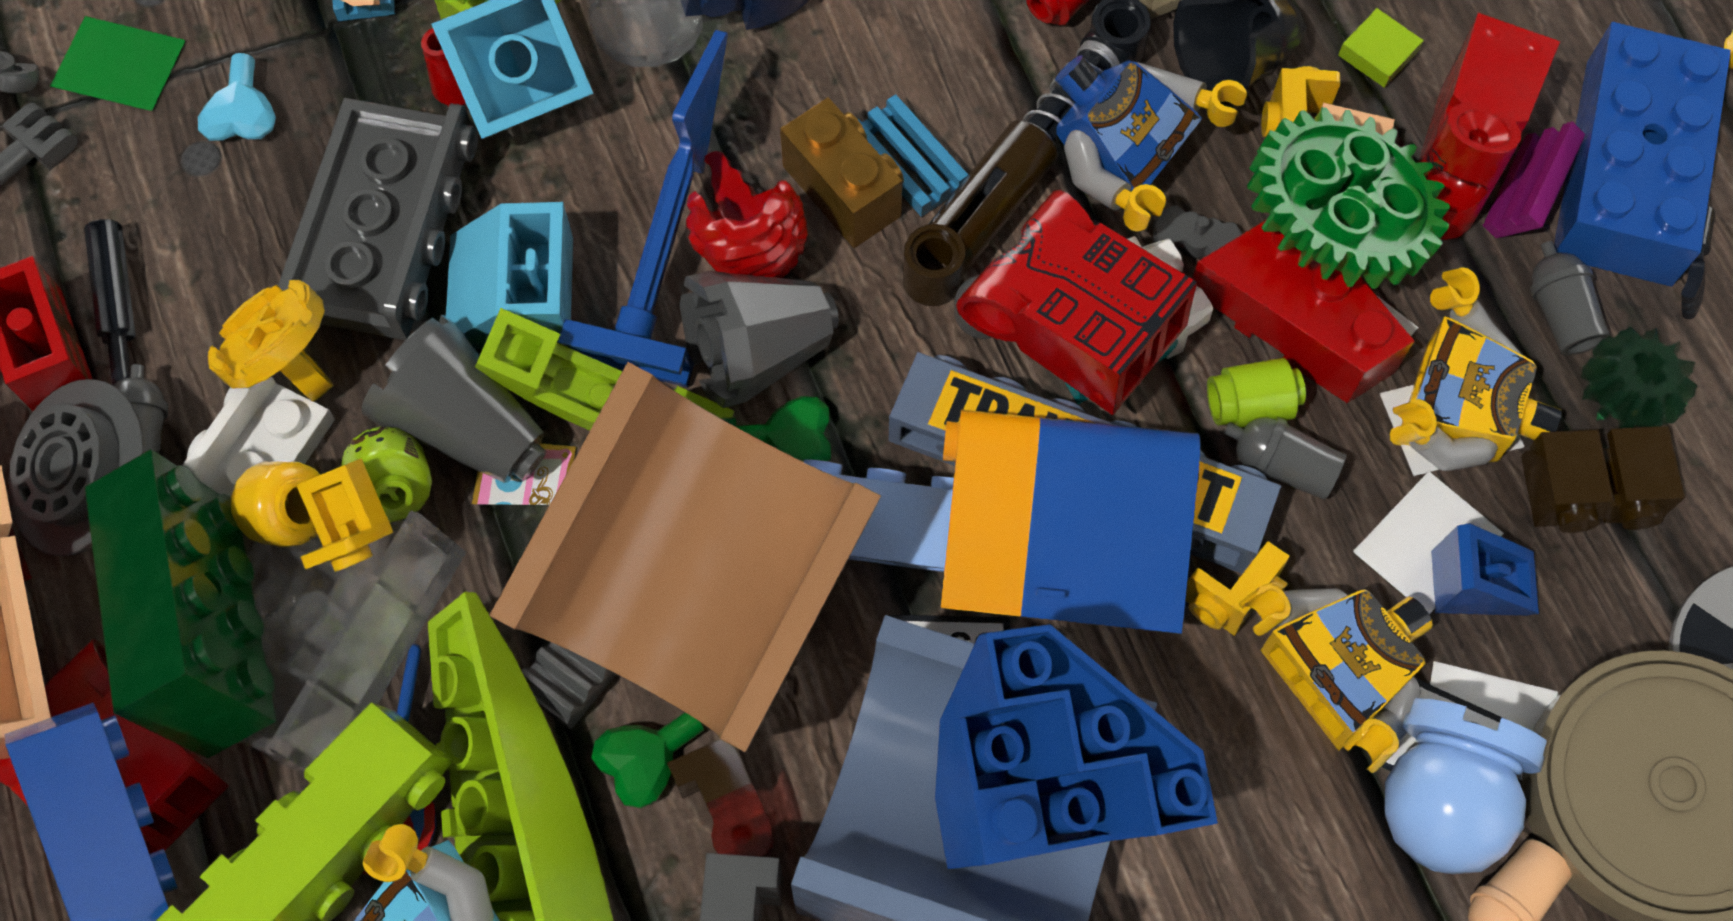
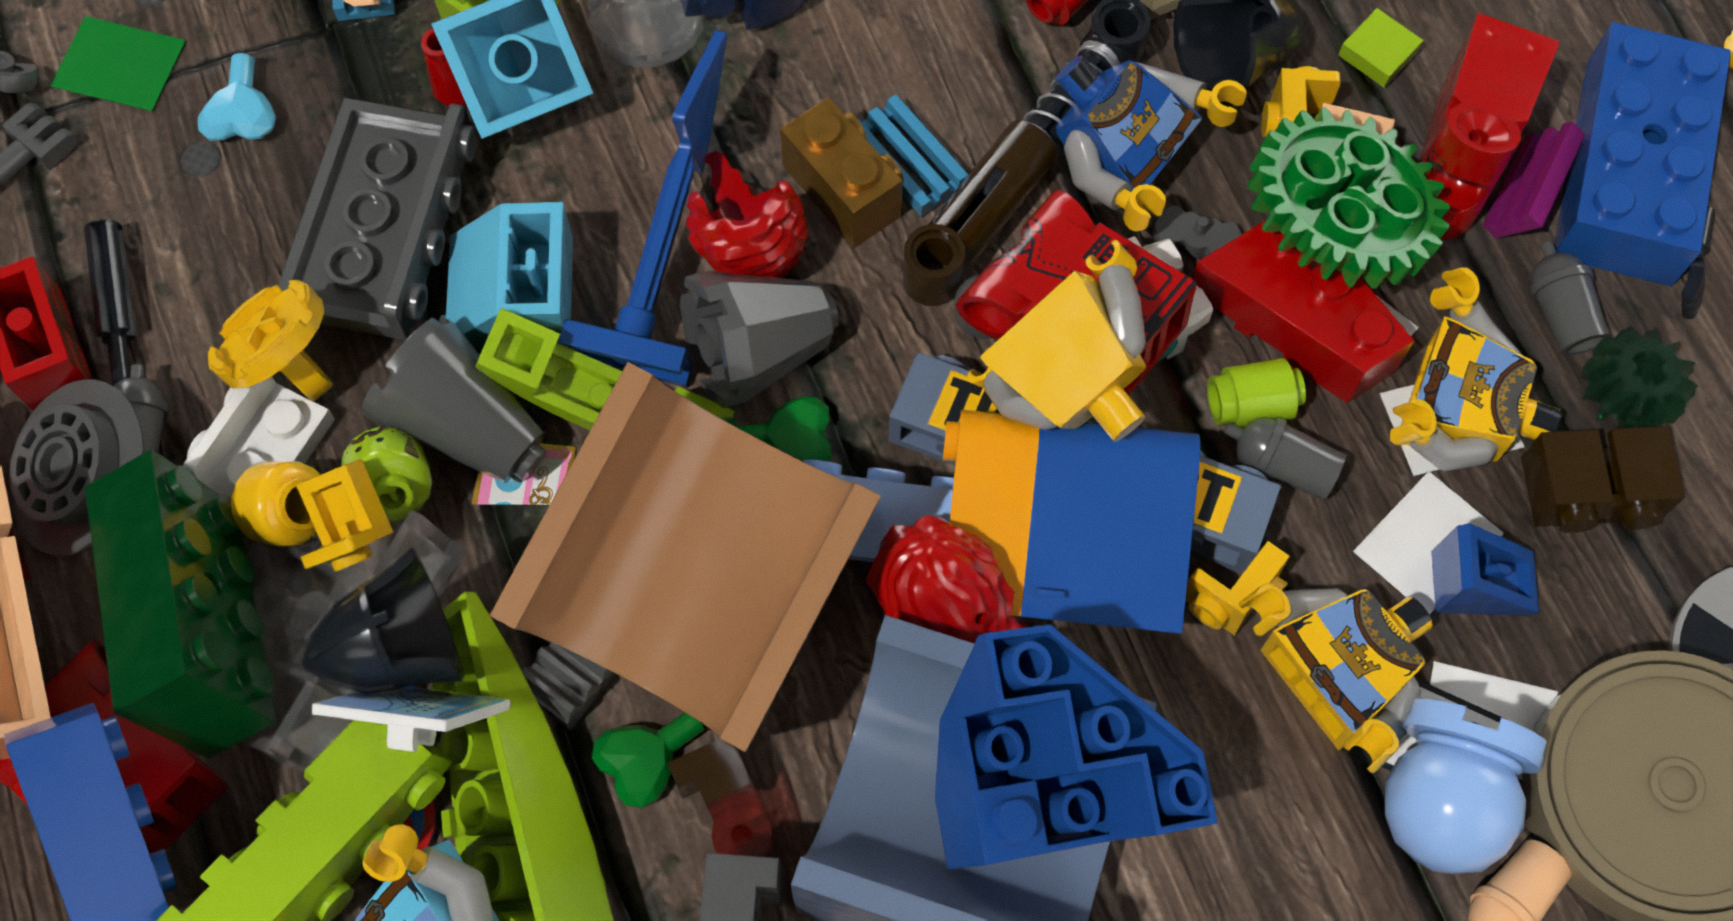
(386, 634): none -> black helmet
(412, 712): none -> piece
(942, 580): none -> red hair
(1073, 353): none -> yellow torso

